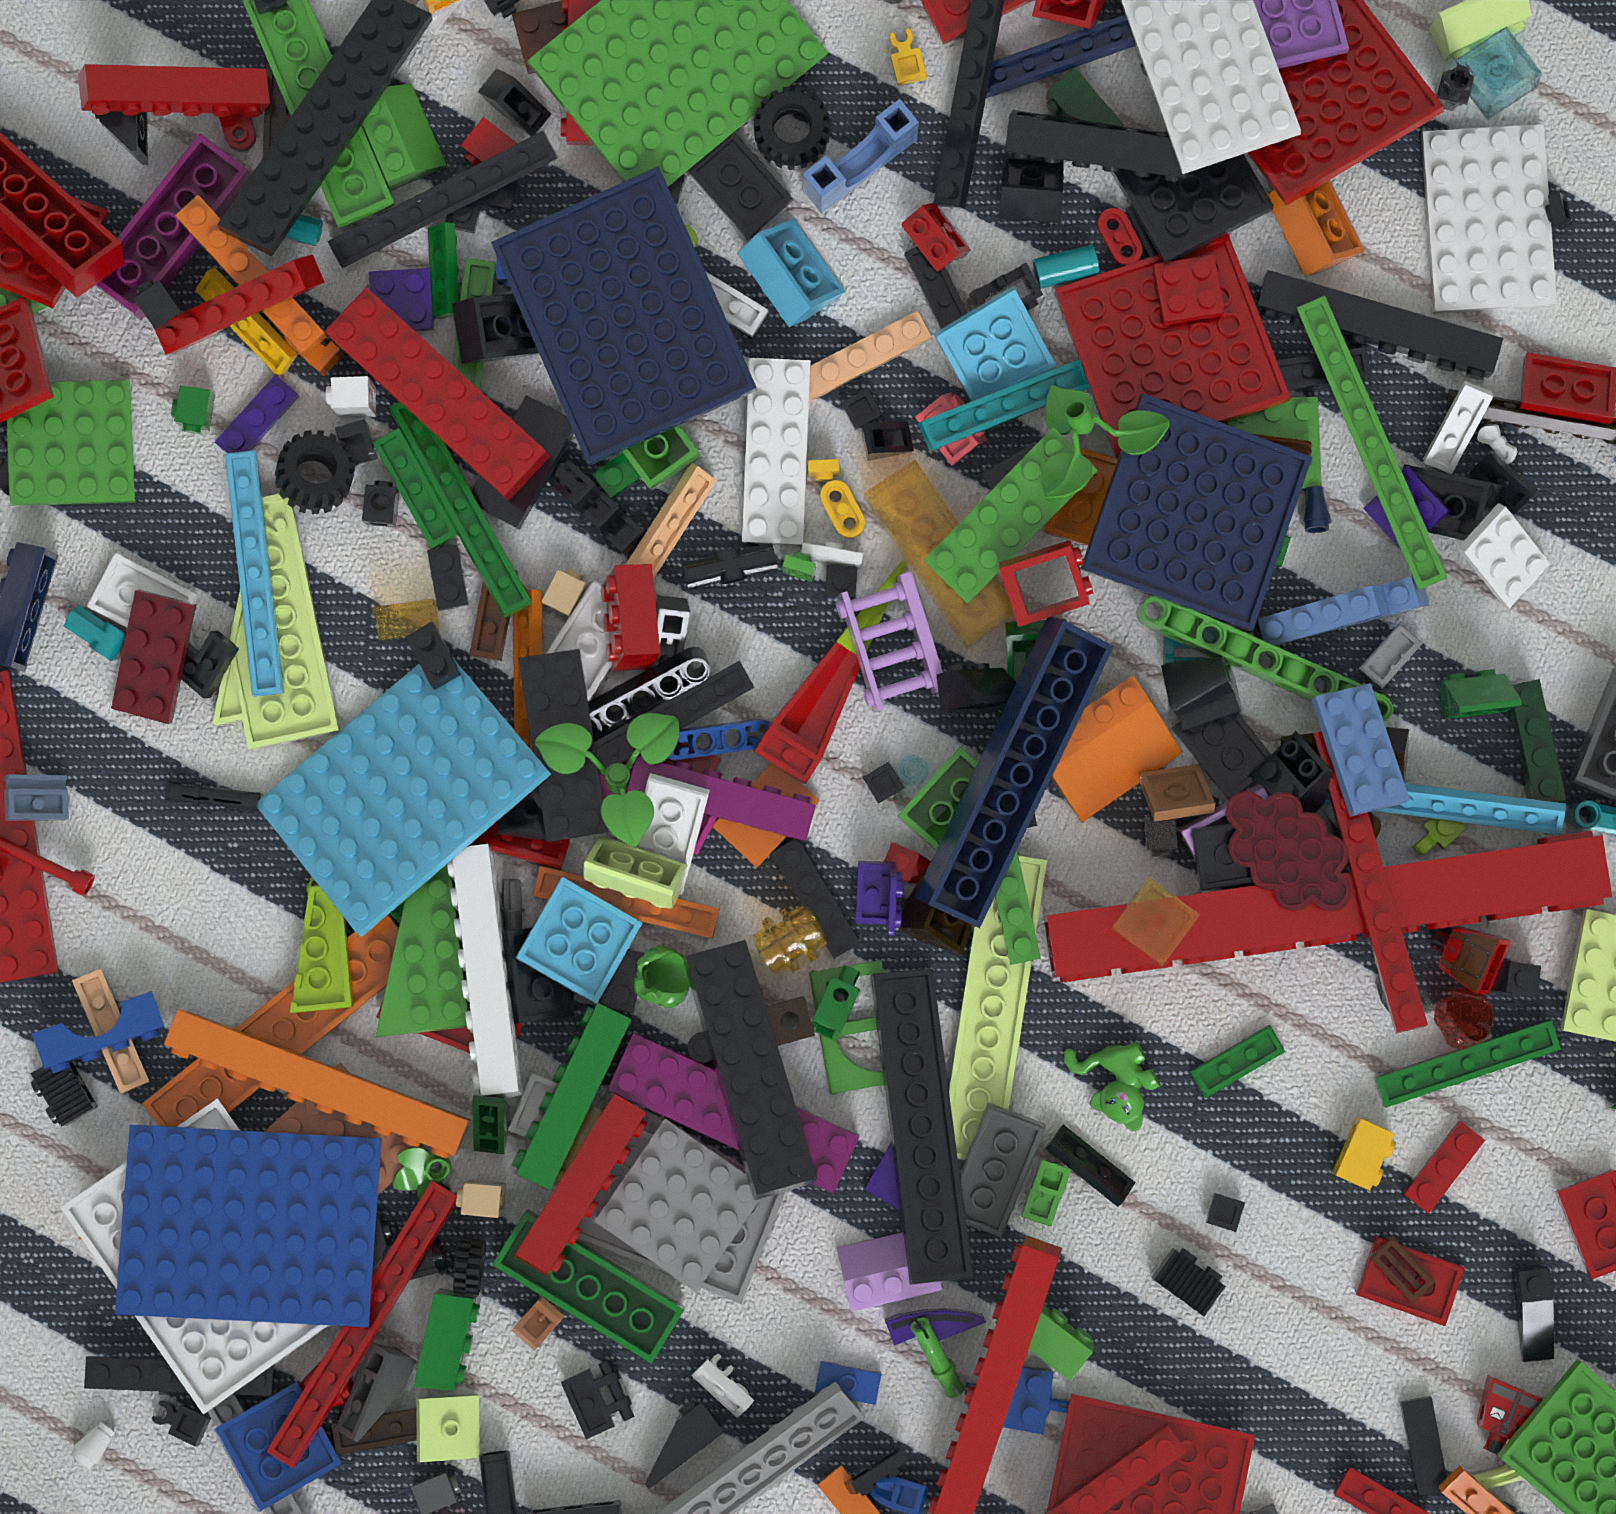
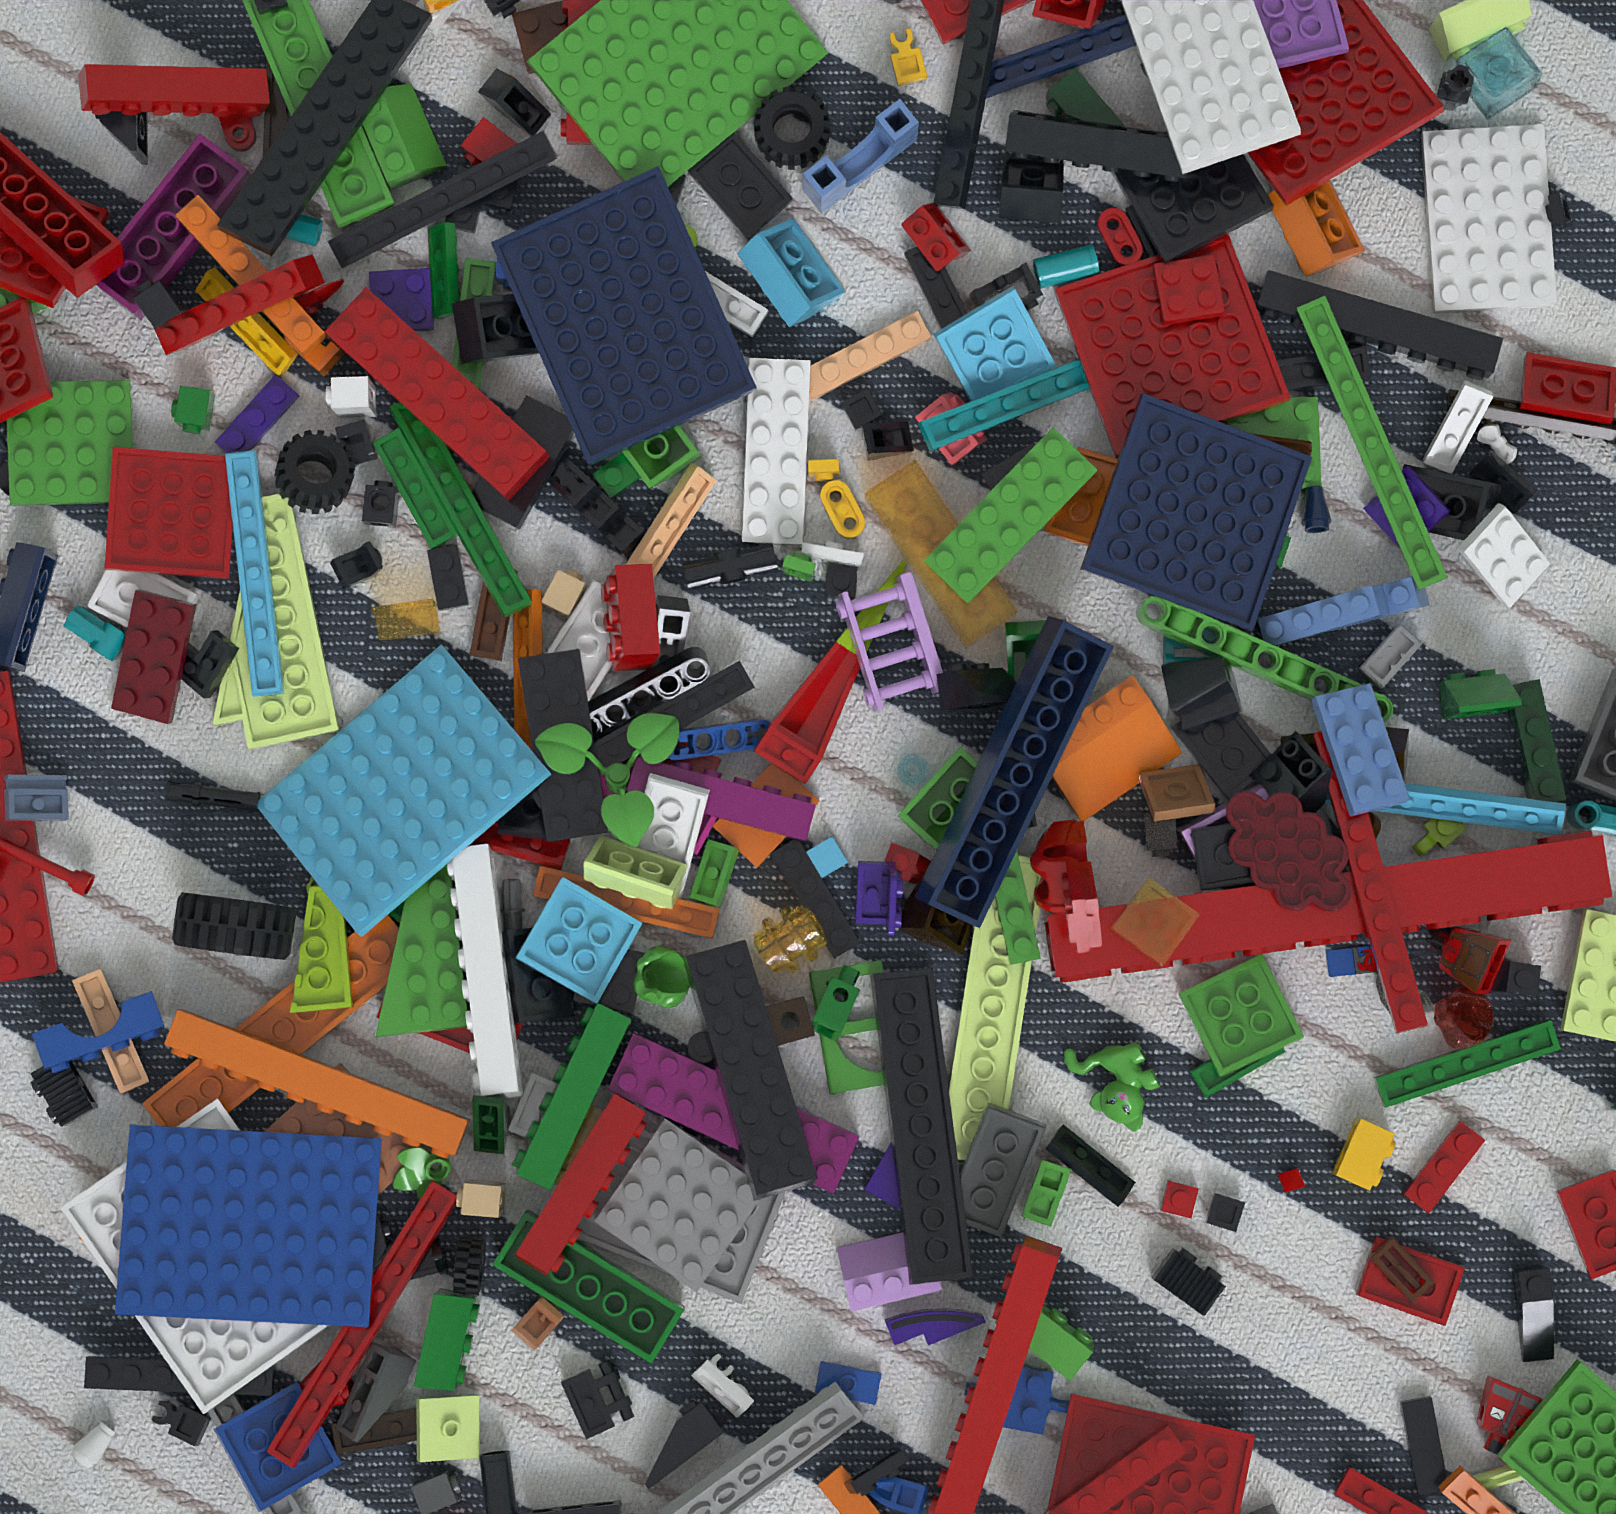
(169, 514): none -> red plate
(233, 926): none -> black tyre
(313, 300): none -> red plate
(357, 565): none -> black bracket
(433, 655): black plate -> none
(714, 873): none -> bright green plate
(827, 857): none -> medium azure tile
(883, 782): black plate -> none
(941, 1366): bright green pin -> none
(1068, 881): none -> red piece
(1073, 413): bright green plant -> none
(1074, 558): red window -> none
(1179, 1199): none -> red plate
(1241, 1015): none -> bright green plate
(1291, 1180): none -> red piece
(1351, 961): none -> blue sticker

